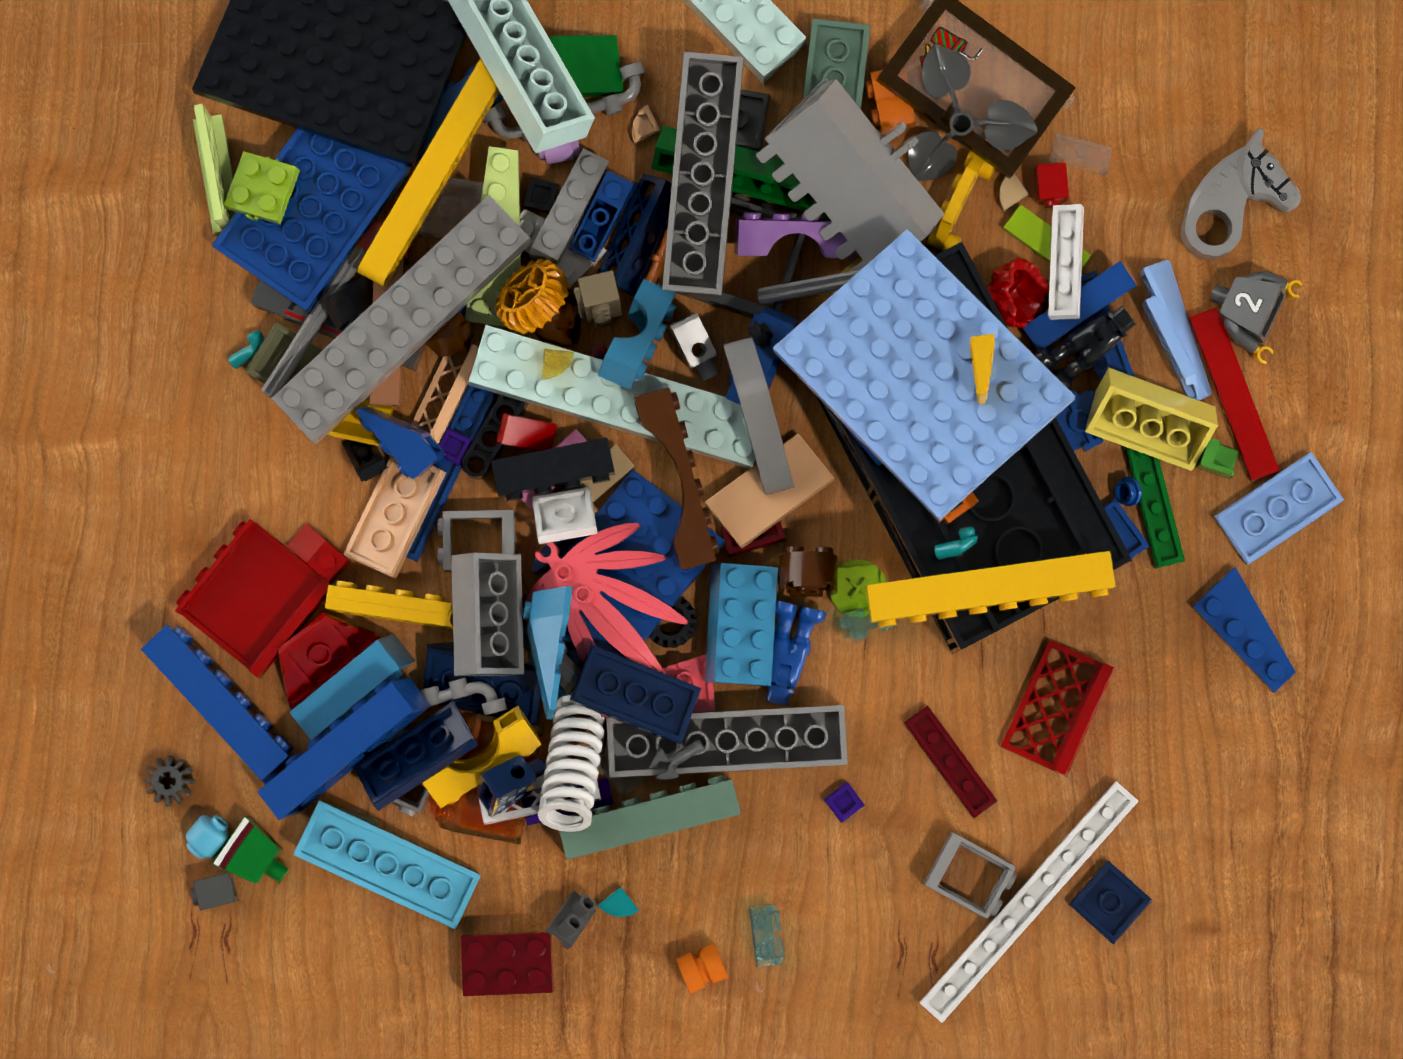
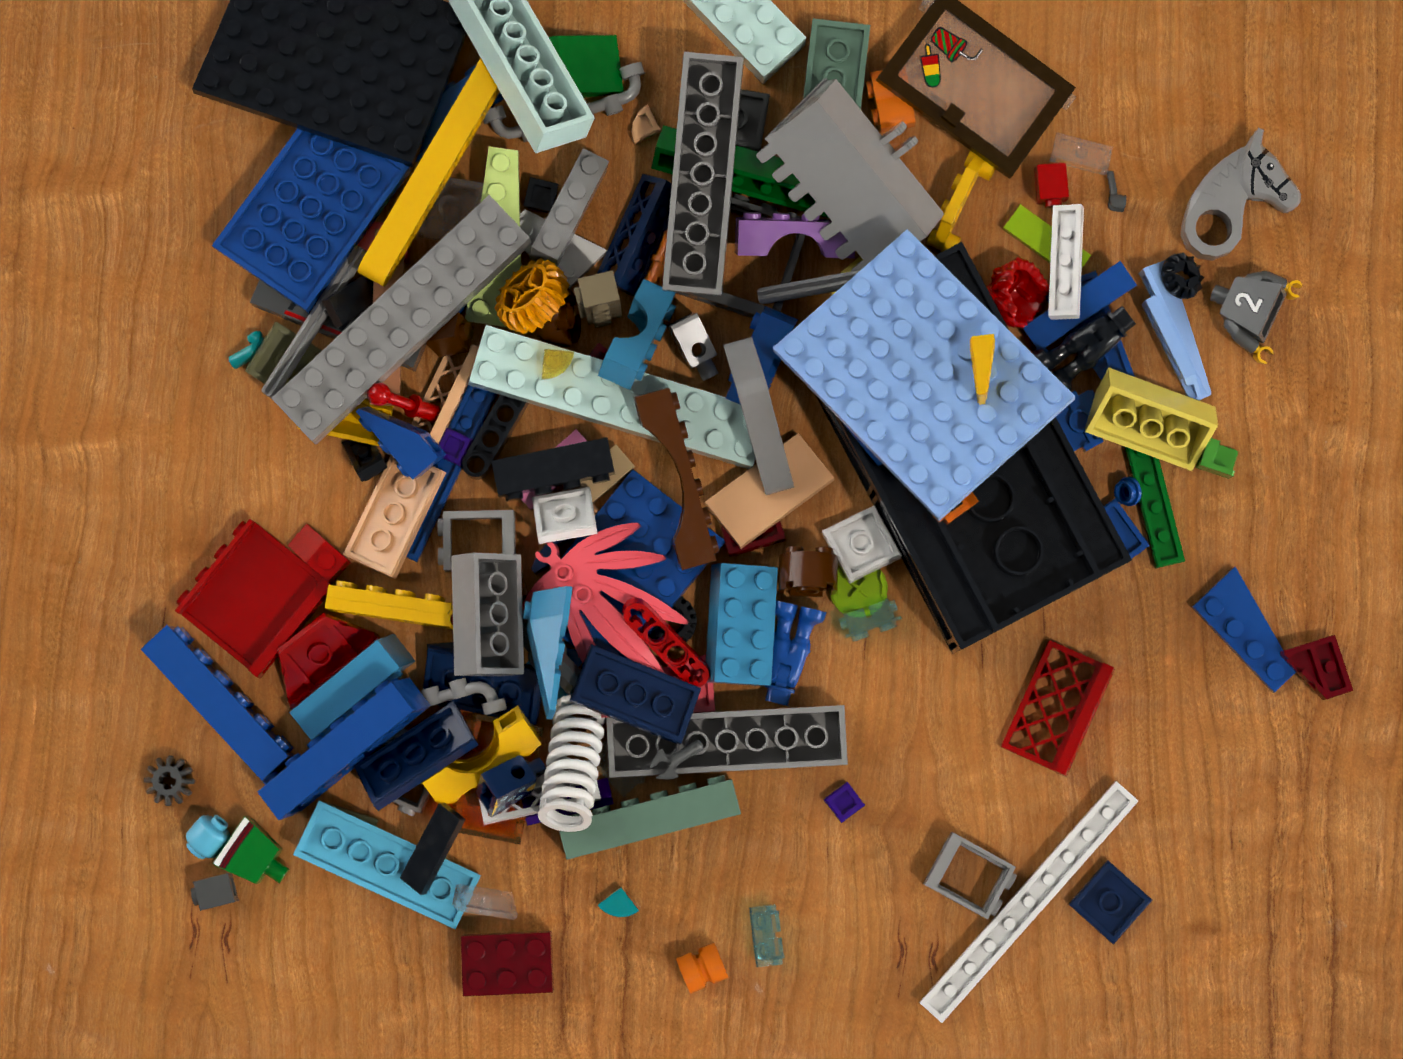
(215, 165): yellowish green fence -> none
(261, 188): lime plate -> none
(413, 406): none -> red pin
(432, 848): none -> black tile
(484, 901): none -> clear slope
(526, 432): red tile -> none
(561, 153): lavender brick -> none
(572, 918): dark grey hips -> none
(603, 215): blue slope -> none
(667, 641): none -> red beam
(760, 333): black plate -> none
(861, 544): none -> white tile
(950, 762): dark red tile -> none
(957, 547): teal arm -> none
(990, 587): yellow brick -> none
(1007, 122): dark grey plant -> none
(1011, 192): tan tile -> none
(1115, 202): none -> dark grey hand
(1177, 284): none -> black gear
(1233, 394): red tile -> none
(1278, 508): light blue tile -> none
(1320, 666): none -> dark red wing

